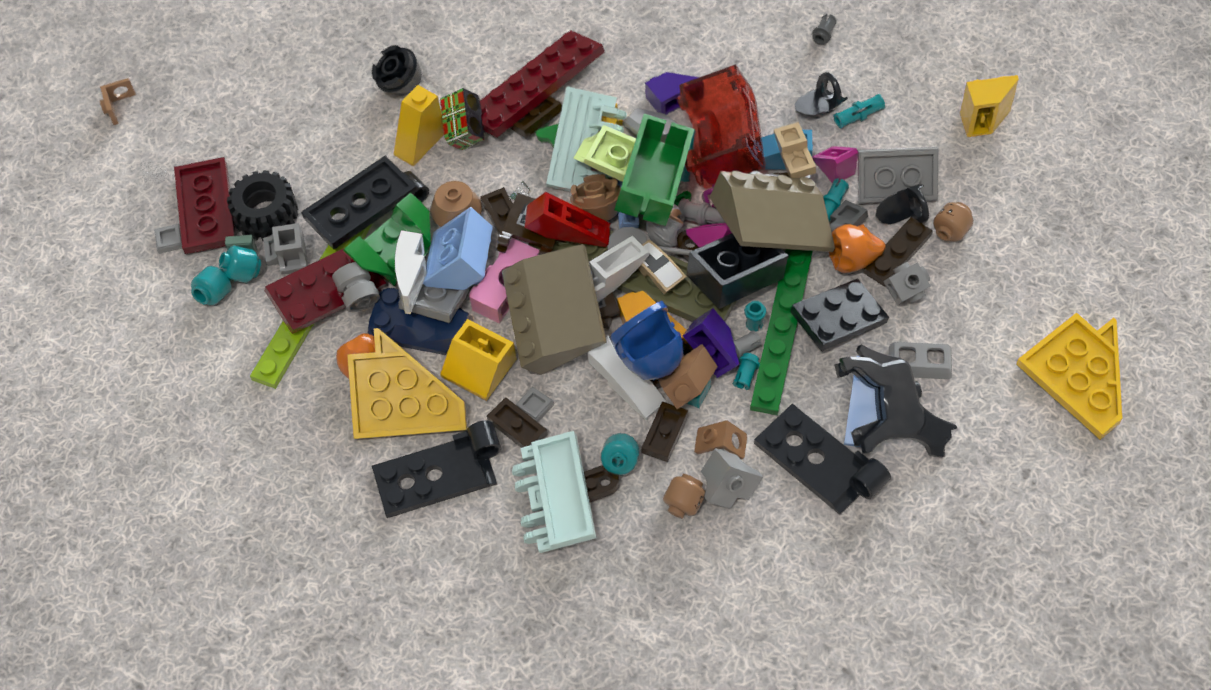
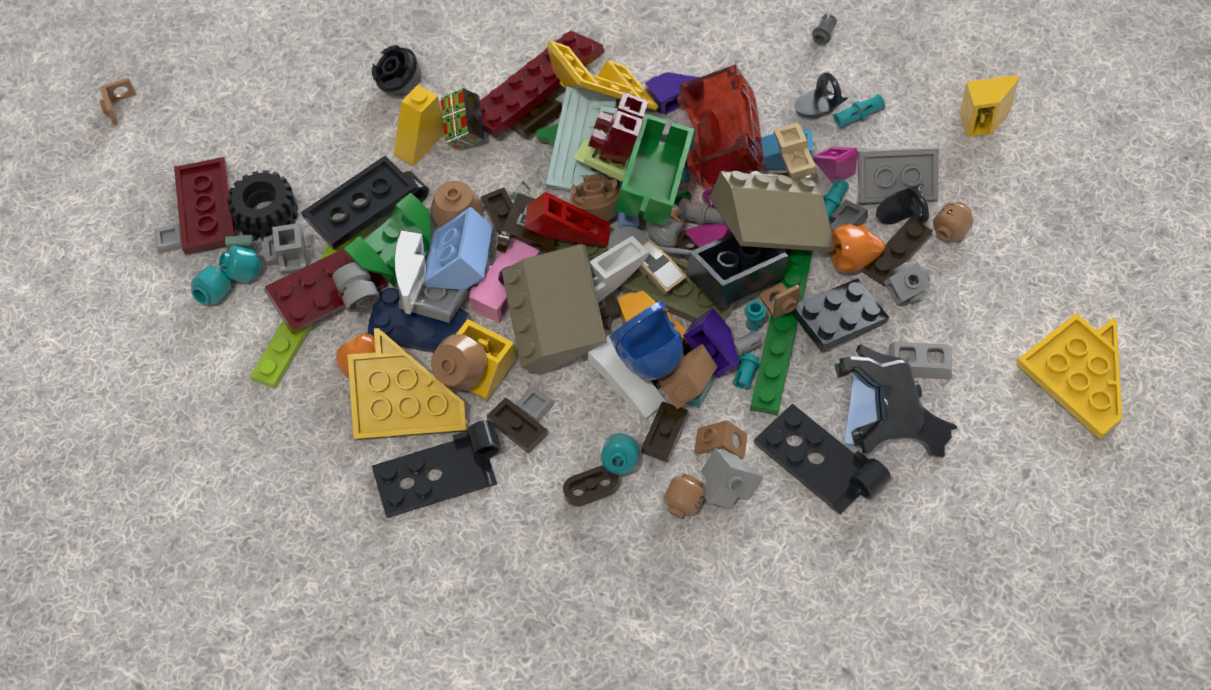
(459, 362): none -> medium nougat cone
(557, 490): light aqua hinge -> none
(611, 80): none -> yellow slope
(621, 129): none -> dark red hips
(783, 302): none -> medium nougat bracket

